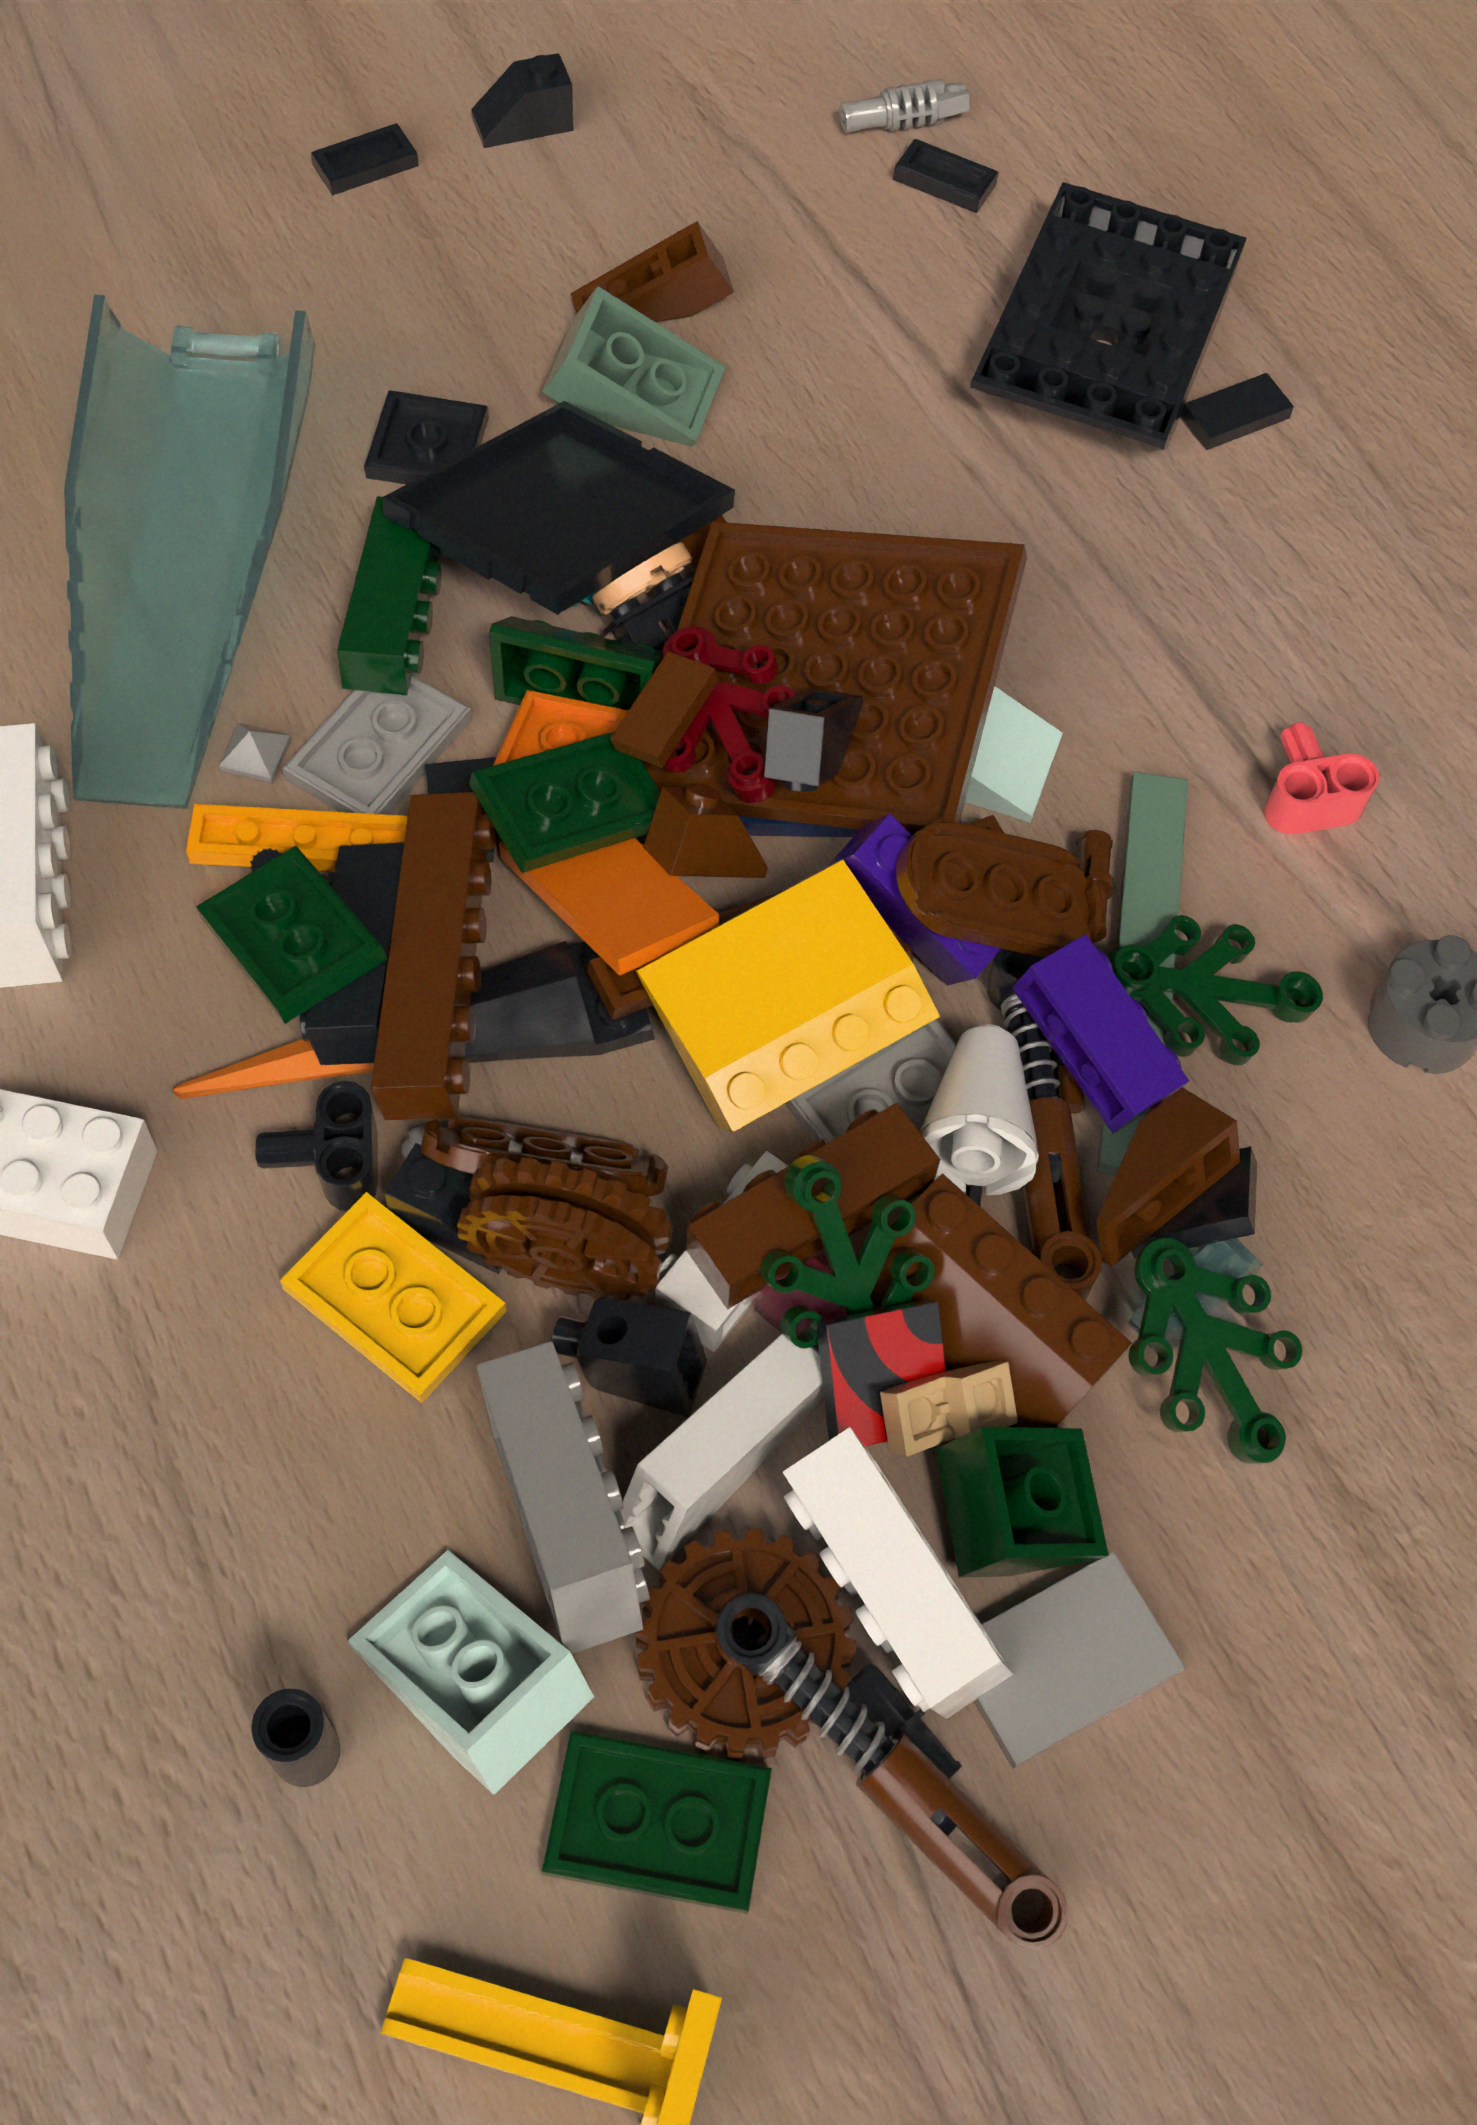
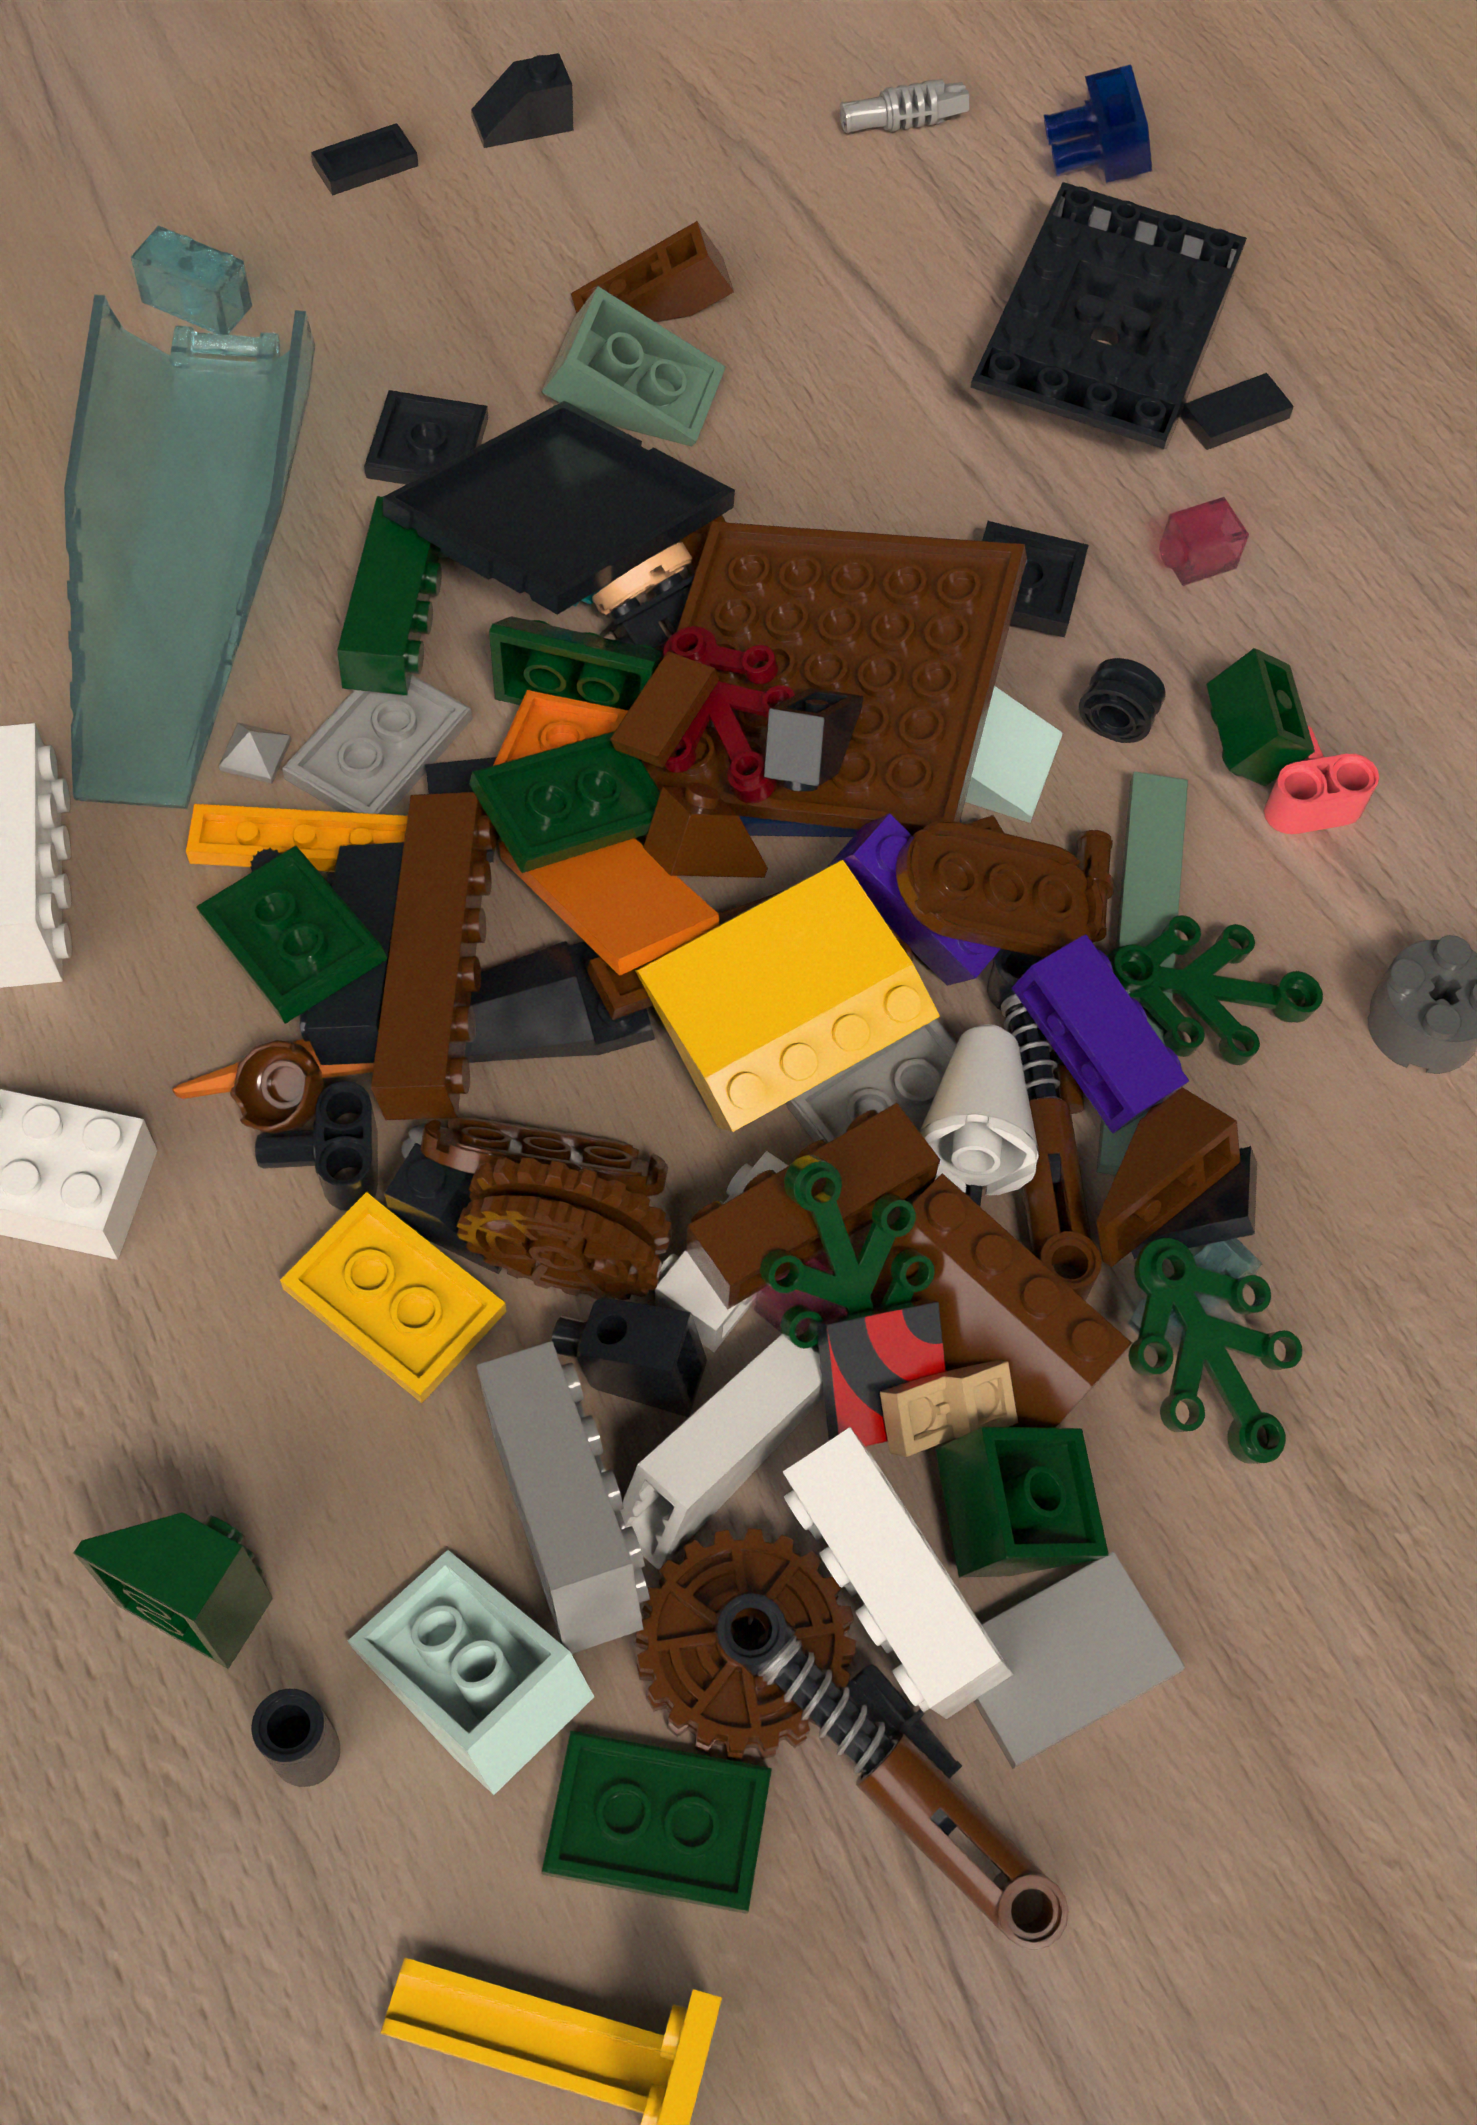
(183, 1580): none -> dark green slope
(191, 281): none -> clear light blue brick
(277, 1087): none -> reddish brown hair
(945, 175): black tile -> none
(1048, 577): none -> black plate
(1115, 128): none -> clear blue brick
(1122, 700): none -> black wheel
(1203, 541): none -> clear pink brick
(1259, 717): none -> dark green brick

